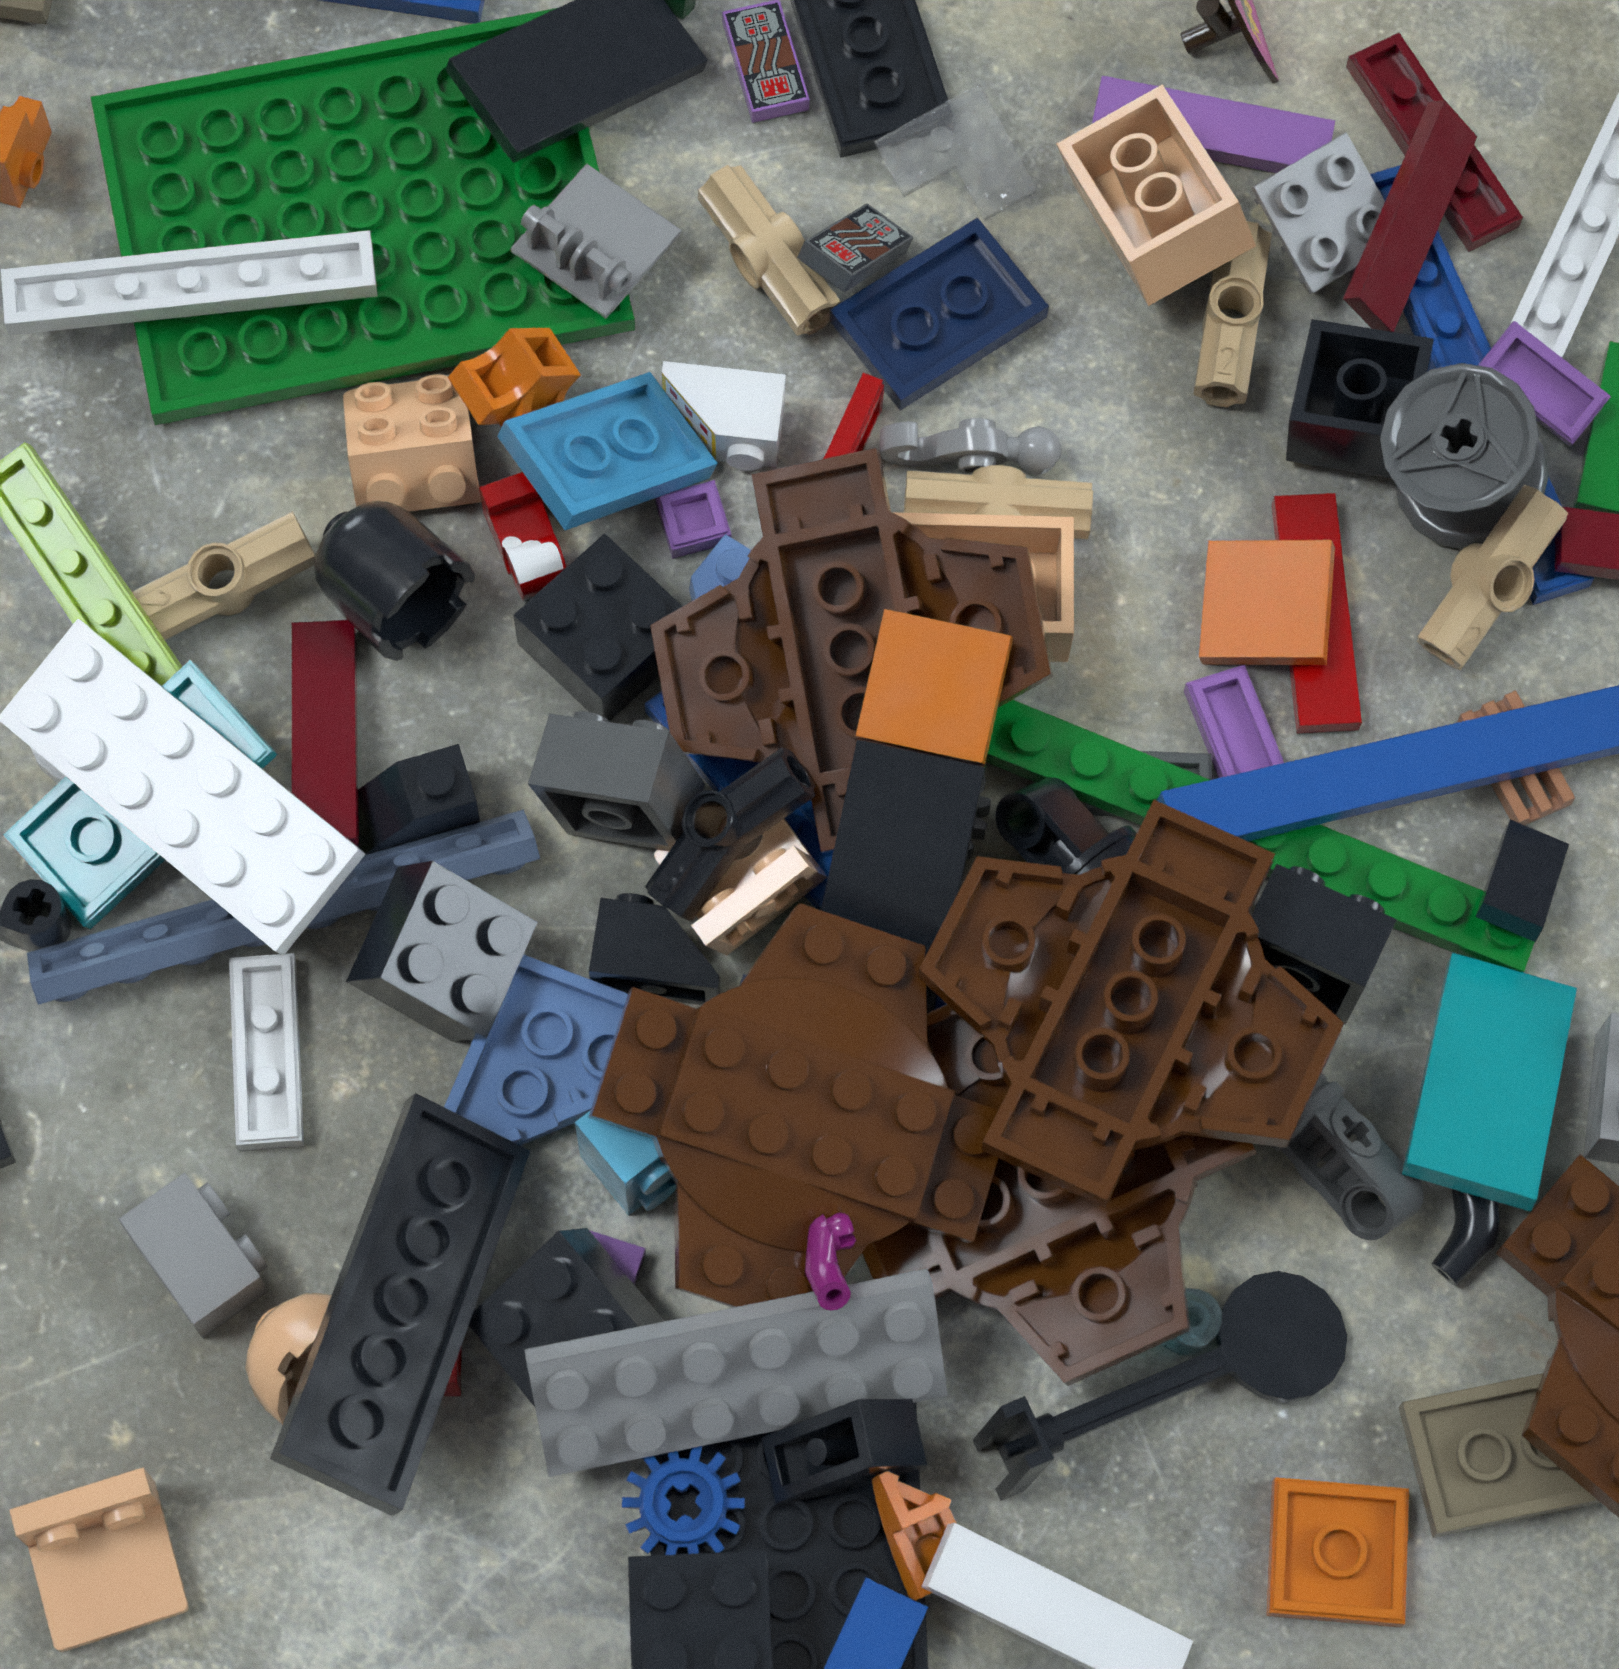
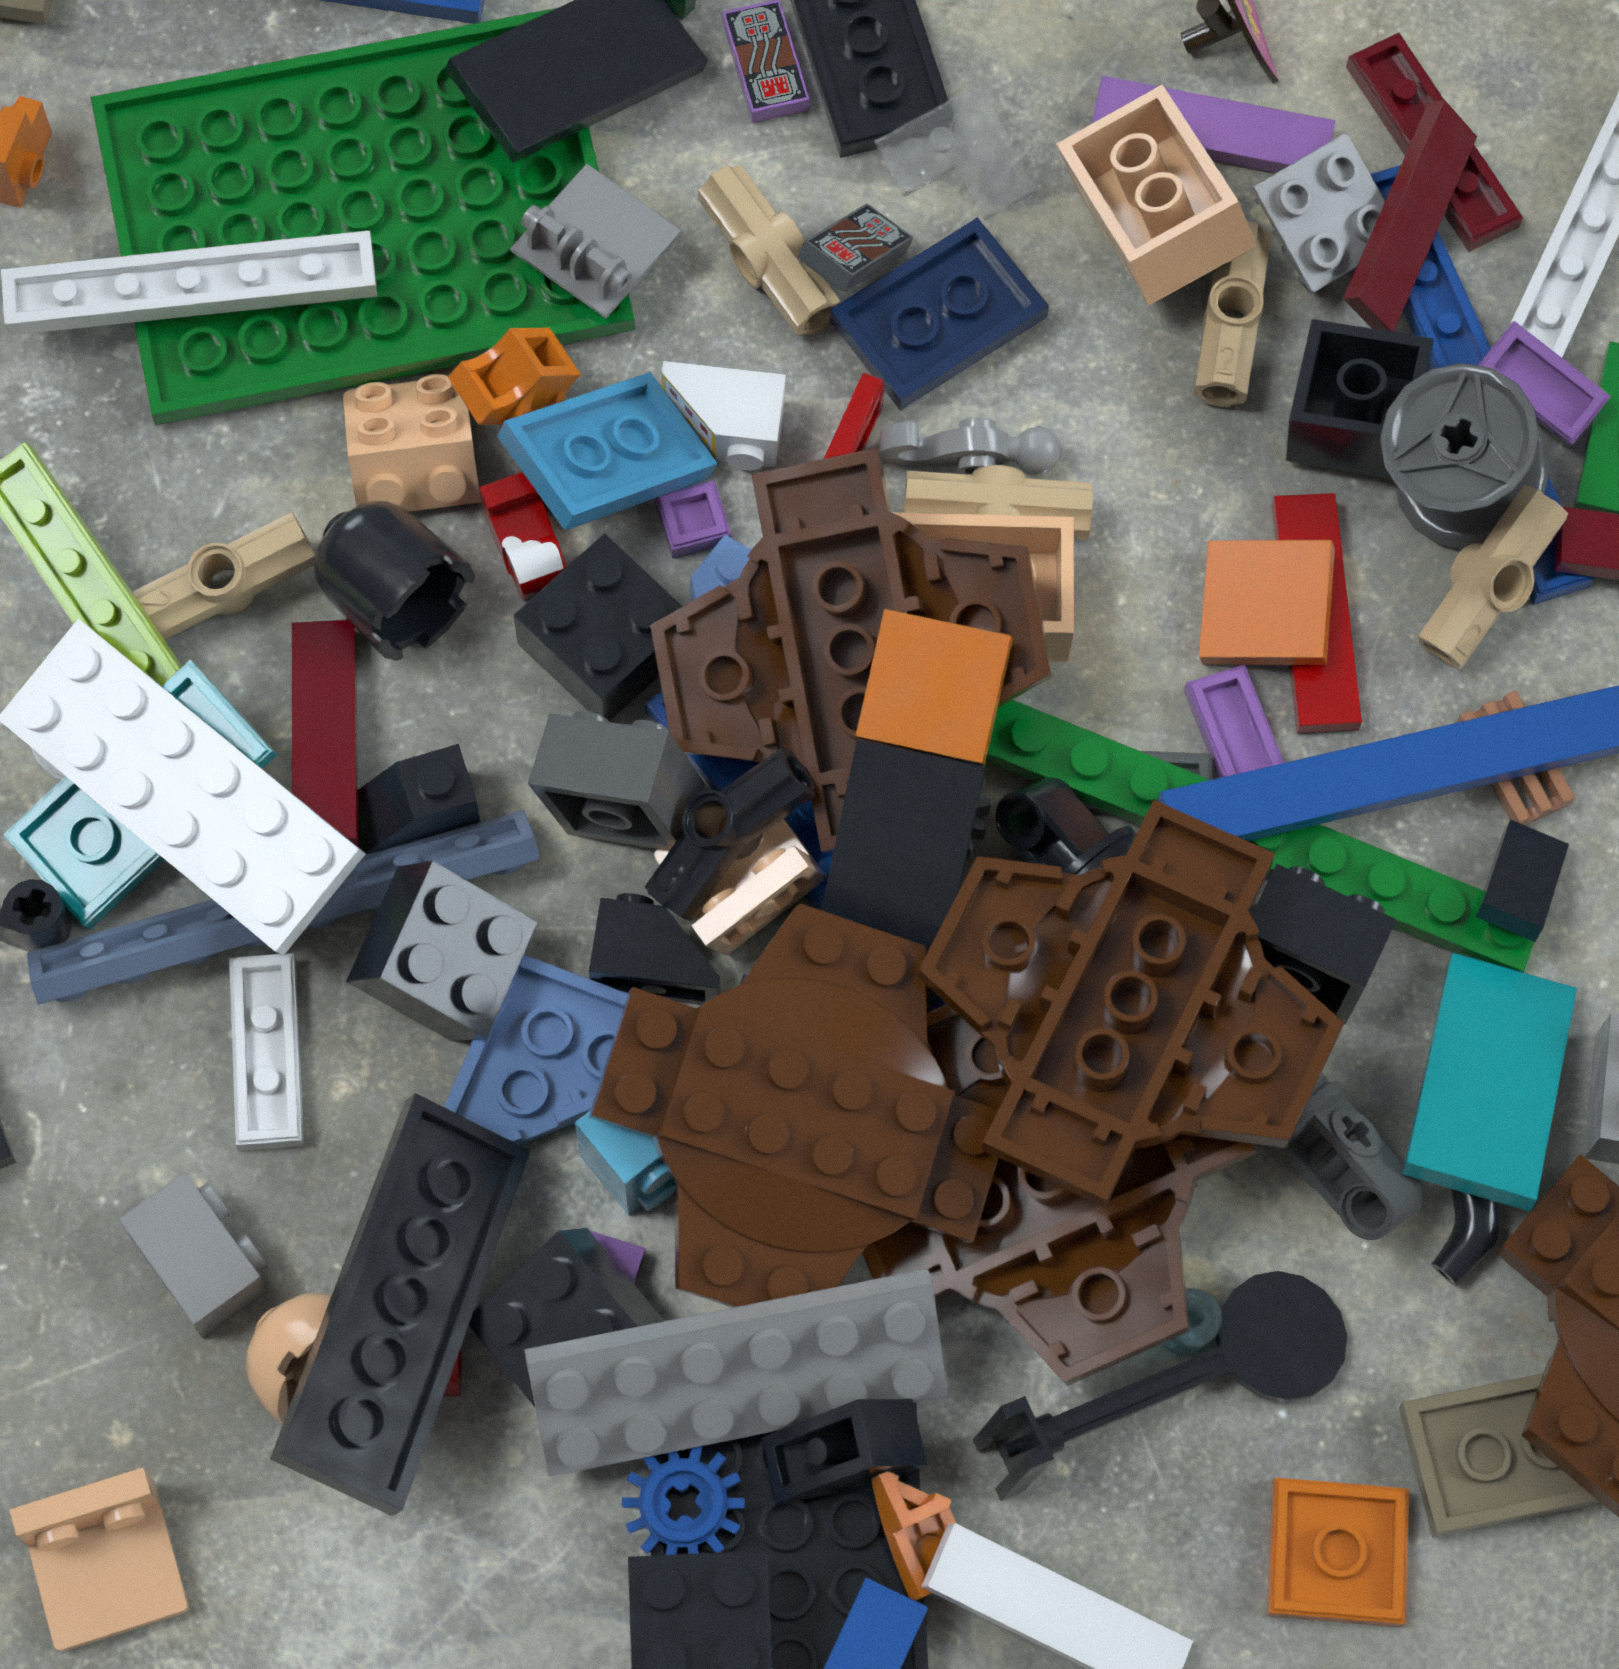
(821, 1263): magenta arm -> none

